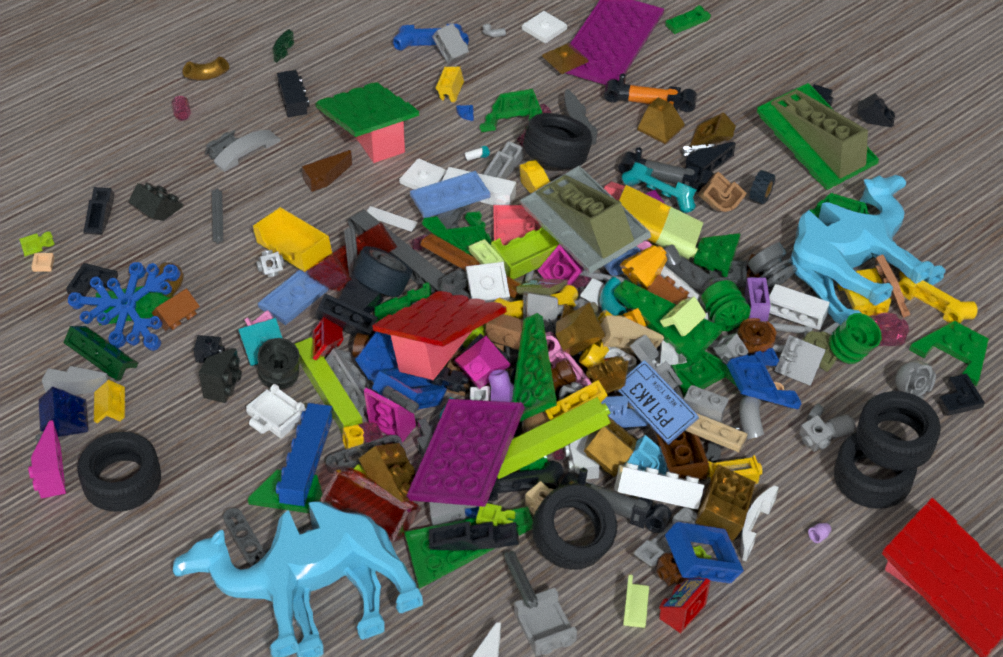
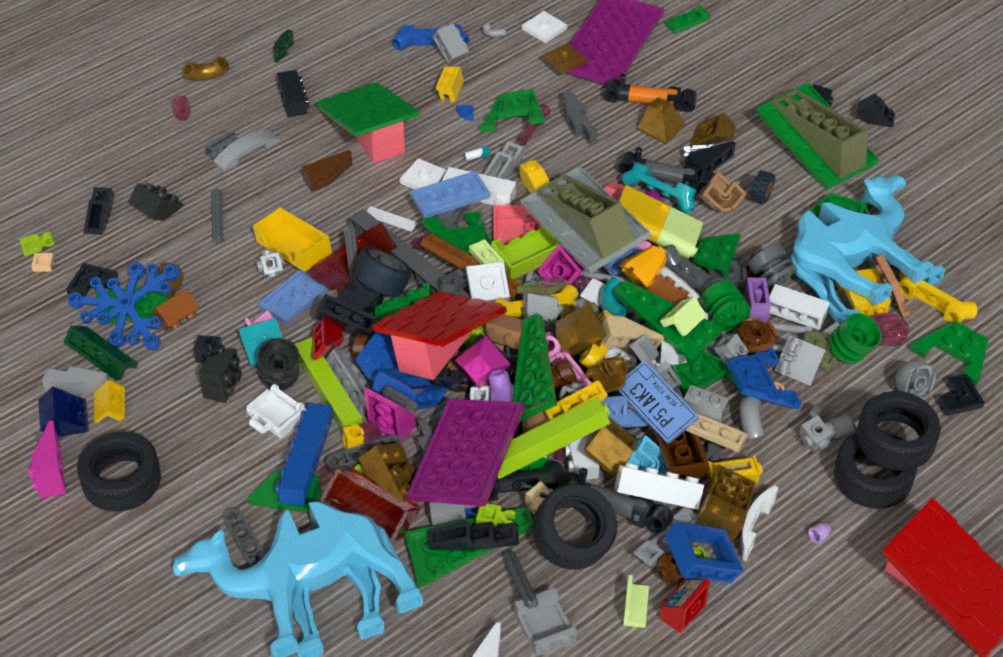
(557, 140): black tyre -> none
(635, 315): light orange tile -> none

